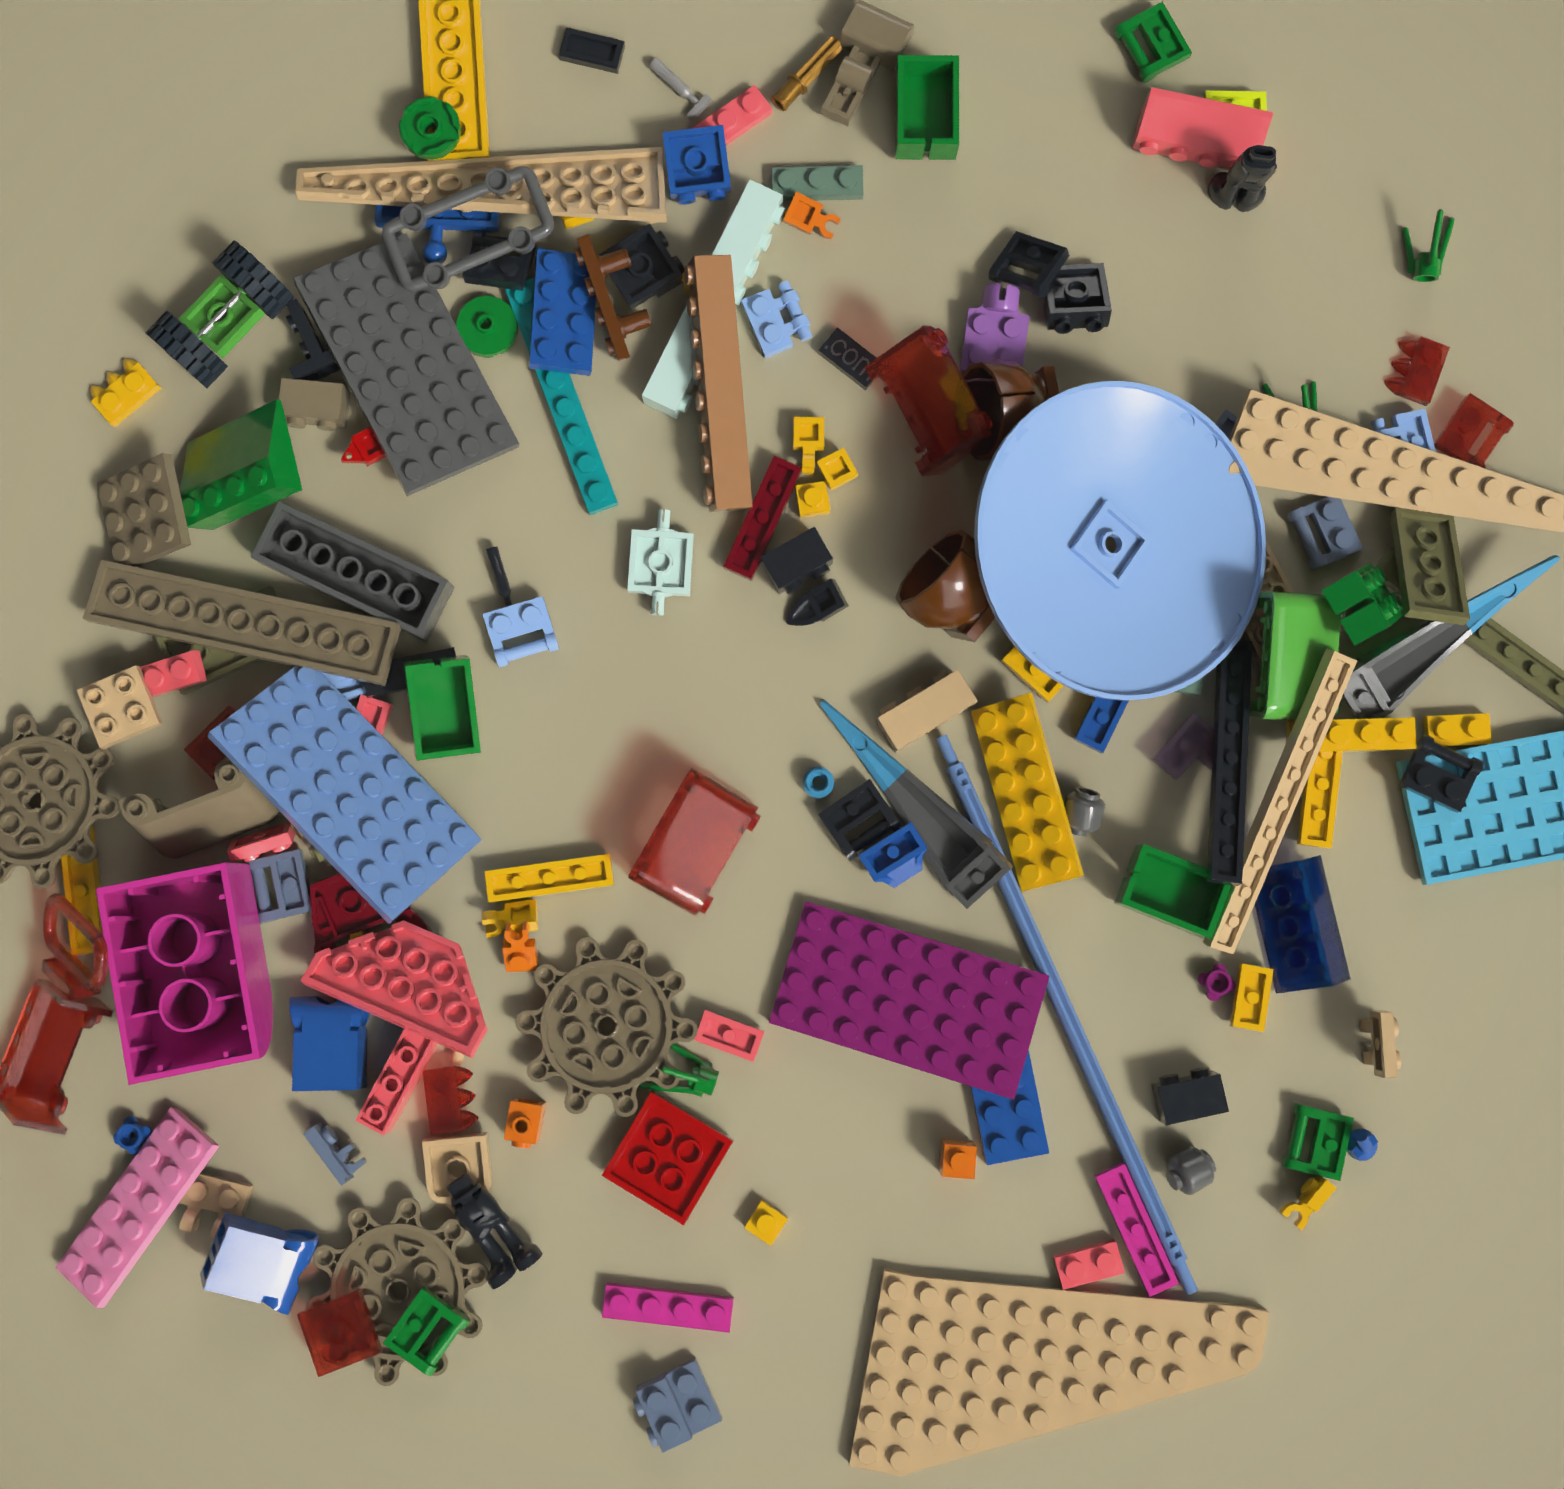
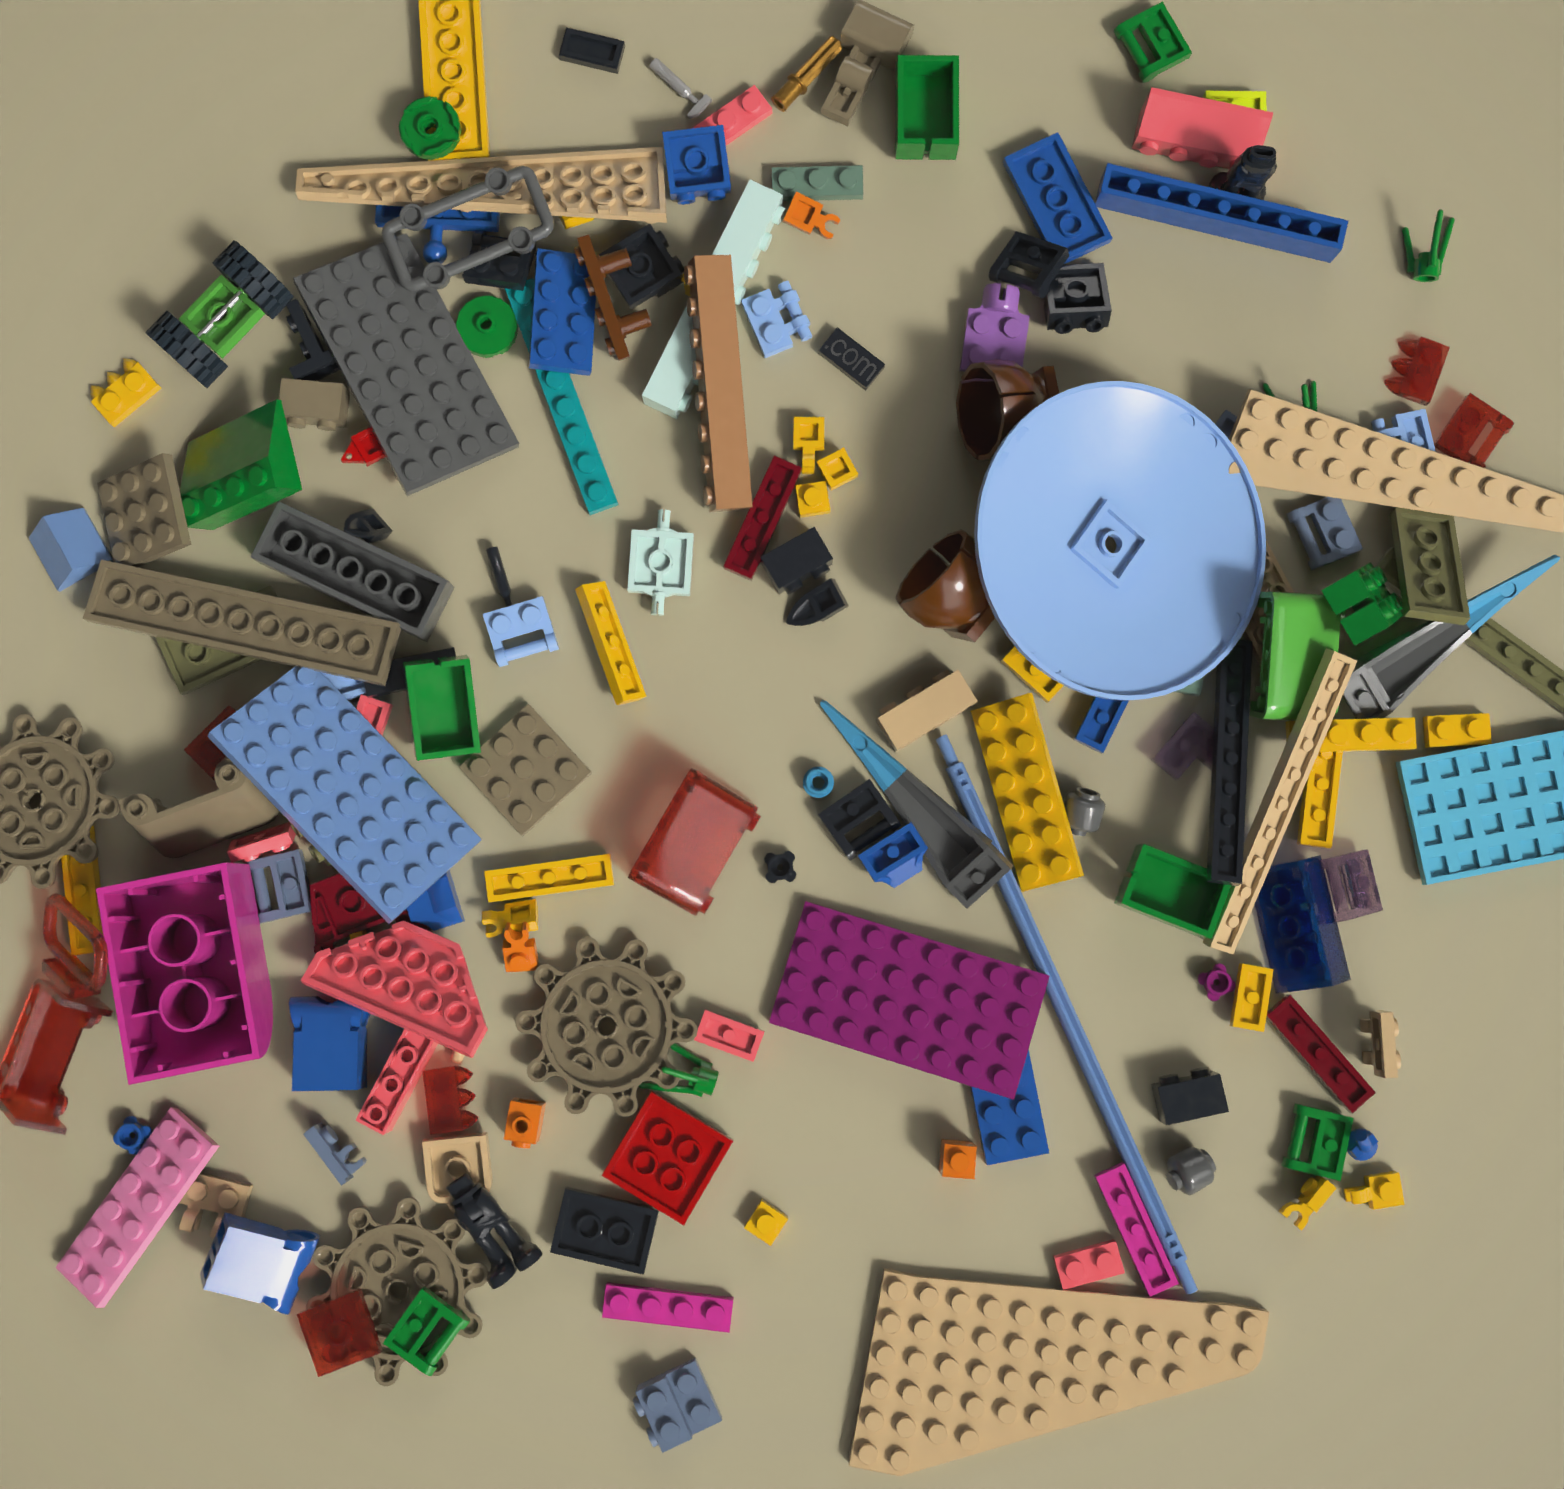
(69, 546): none -> medium blue slope
(119, 707): tan plate -> none
(174, 673): coral plate -> none
(367, 526): none -> black plate
(438, 905): none -> blue slope
(525, 770): none -> dark tan plate
(604, 1230): none -> black plate
(610, 642): none -> yellow plate
(773, 861): none -> black plate
(932, 399): clear red windscreen -> none
(1057, 197): none -> blue plate
(1221, 213): none -> blue brick
(1320, 1053): none -> dark red plate
(1359, 885): none -> clear purple plate
(1379, 1191): none -> yellow plate
(1436, 782): black plate -> none

